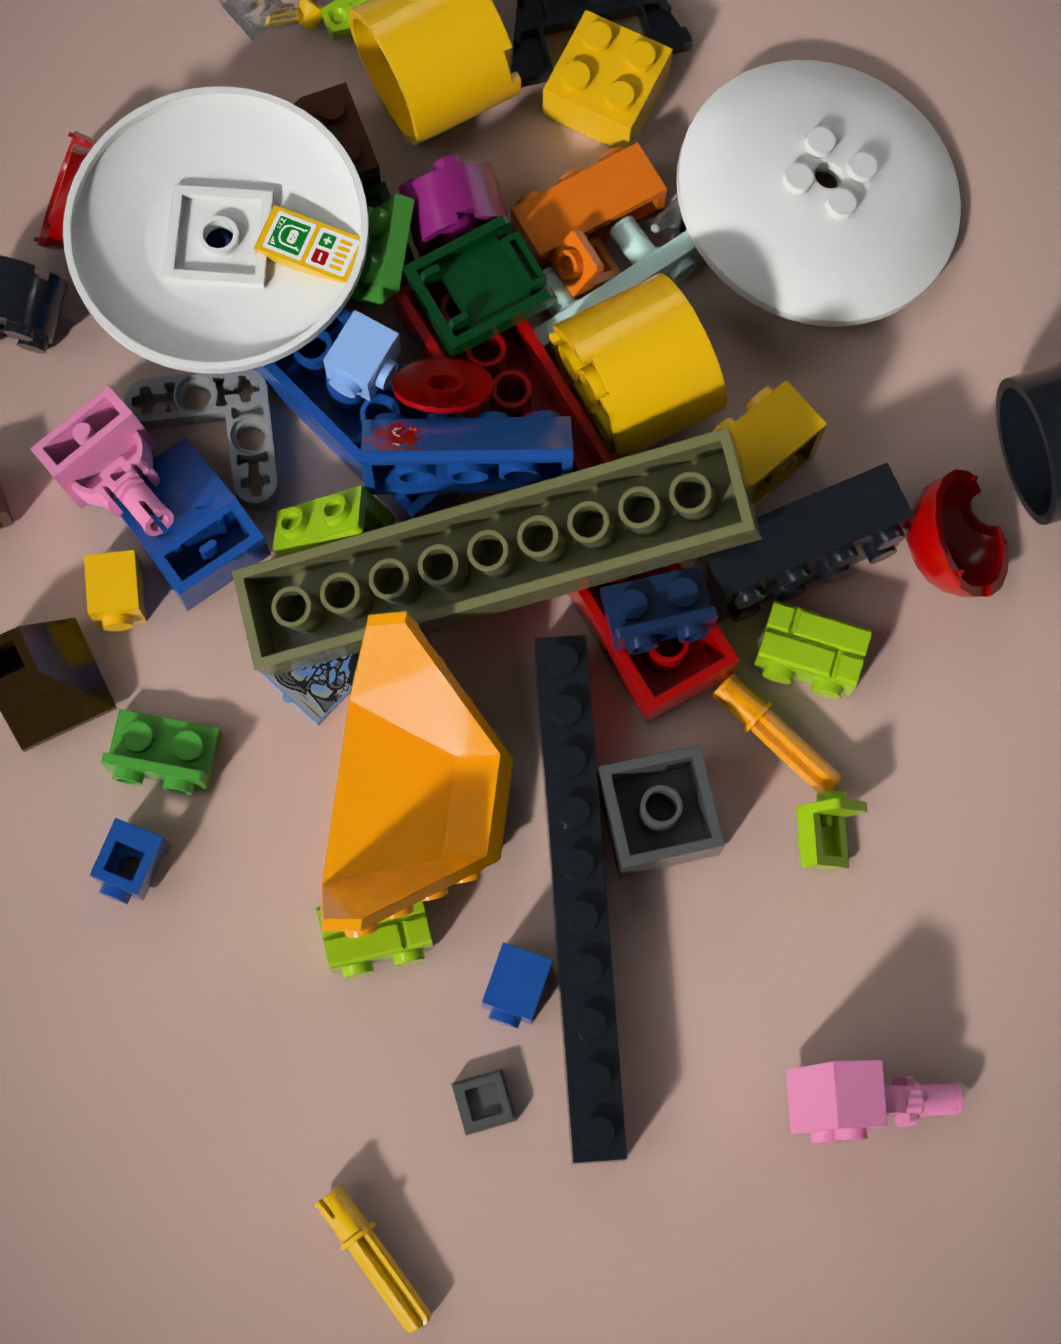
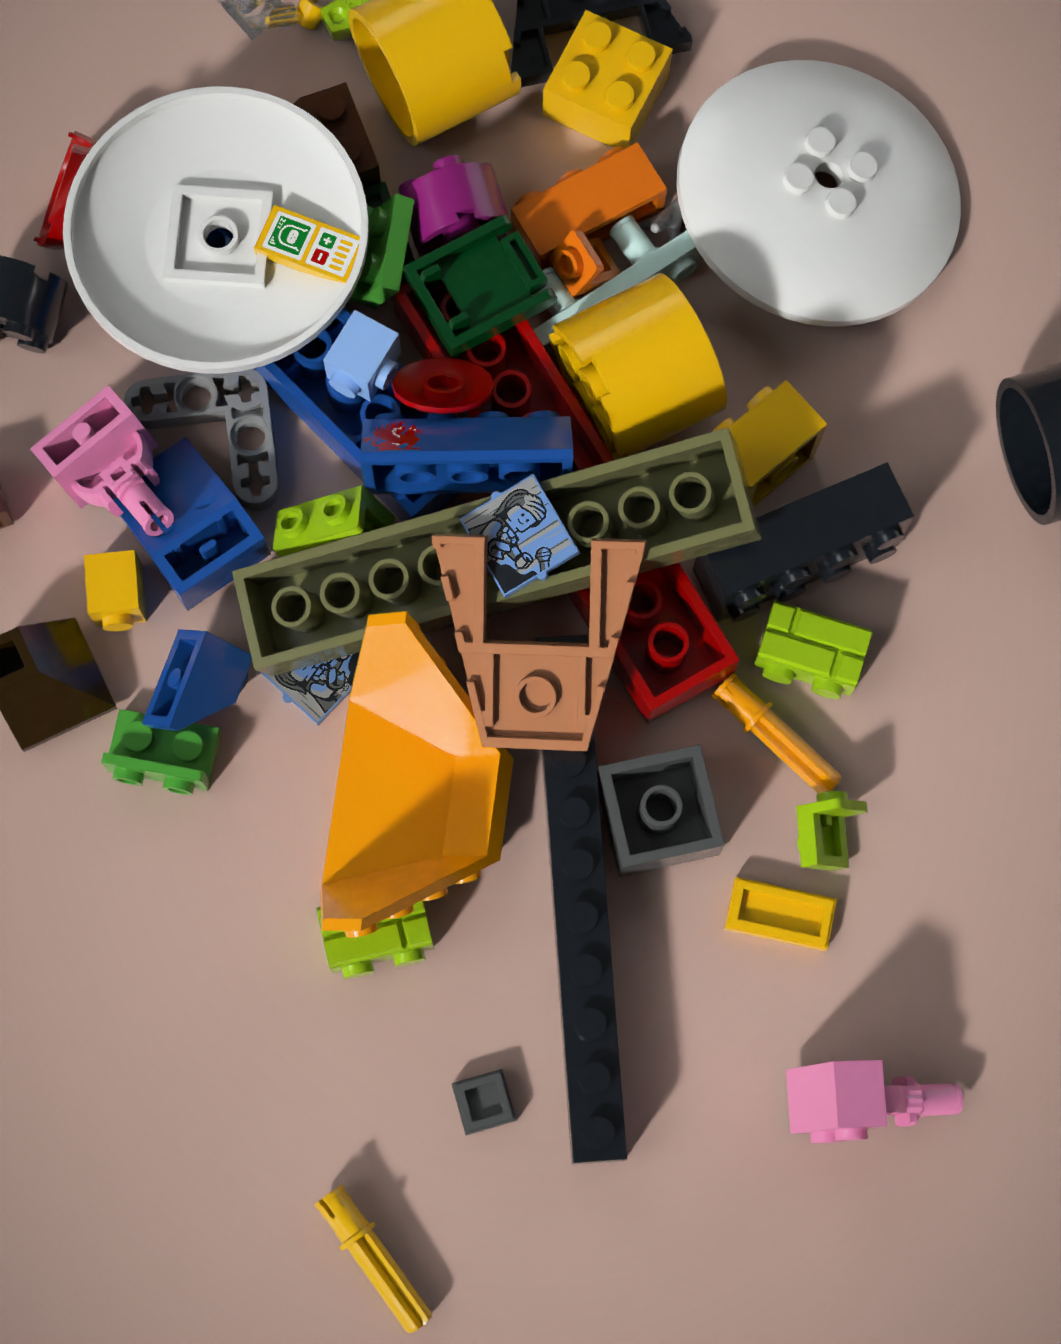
(126, 843): blue brick -> none
(197, 680): none -> blue slope
(516, 986): blue brick -> none
(522, 534): none -> piece
(532, 689): none -> nougat wing
(658, 610): dark blue bracket -> none
(780, 914): none -> yellow tile
(952, 544): red cylinder -> none

